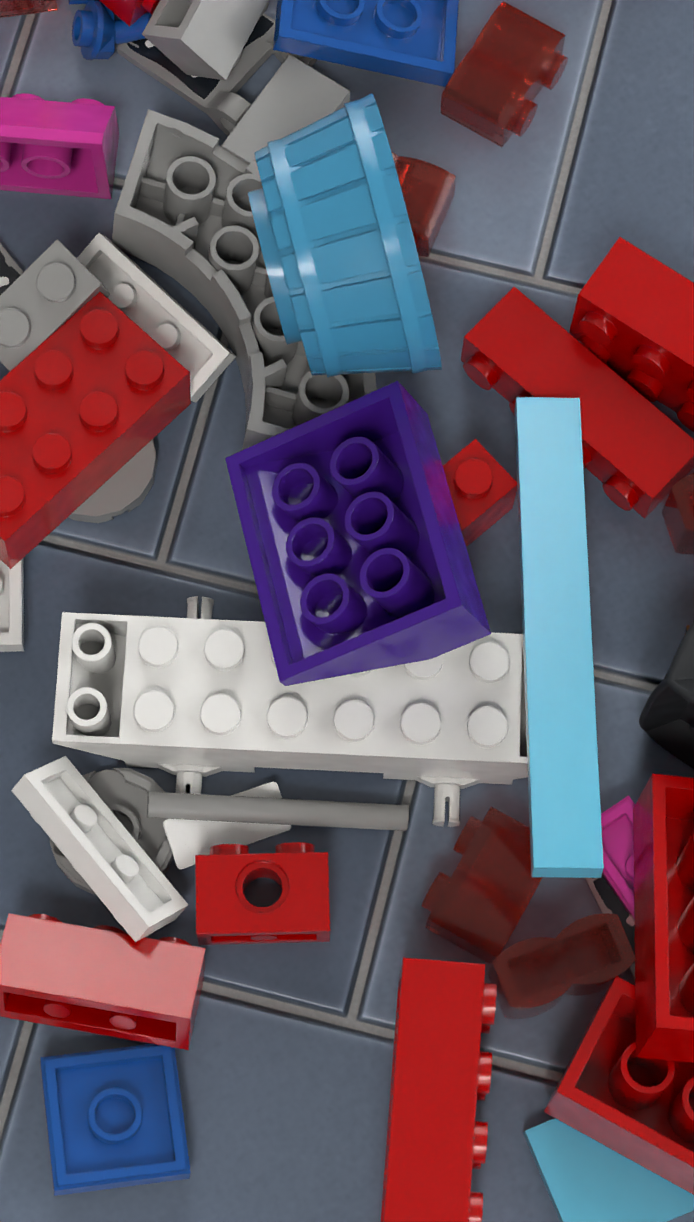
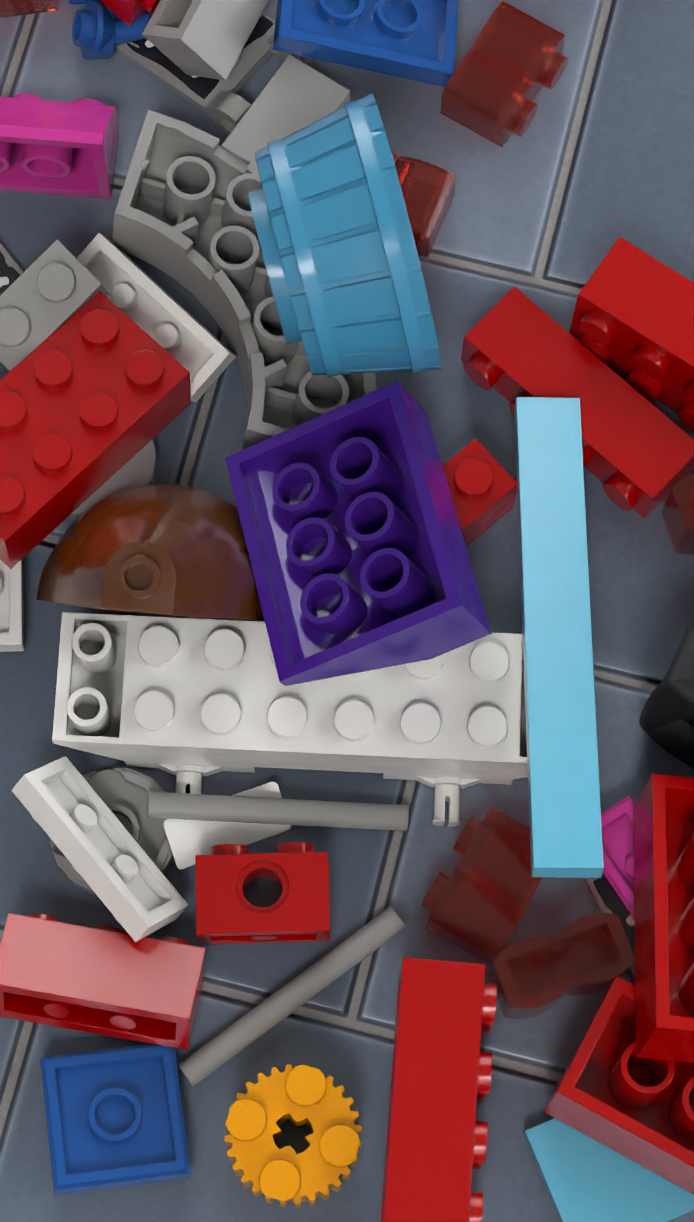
(155, 554): none -> reddish brown cone
(291, 996): none -> light grey bar
(304, 1098): none -> light orange brick

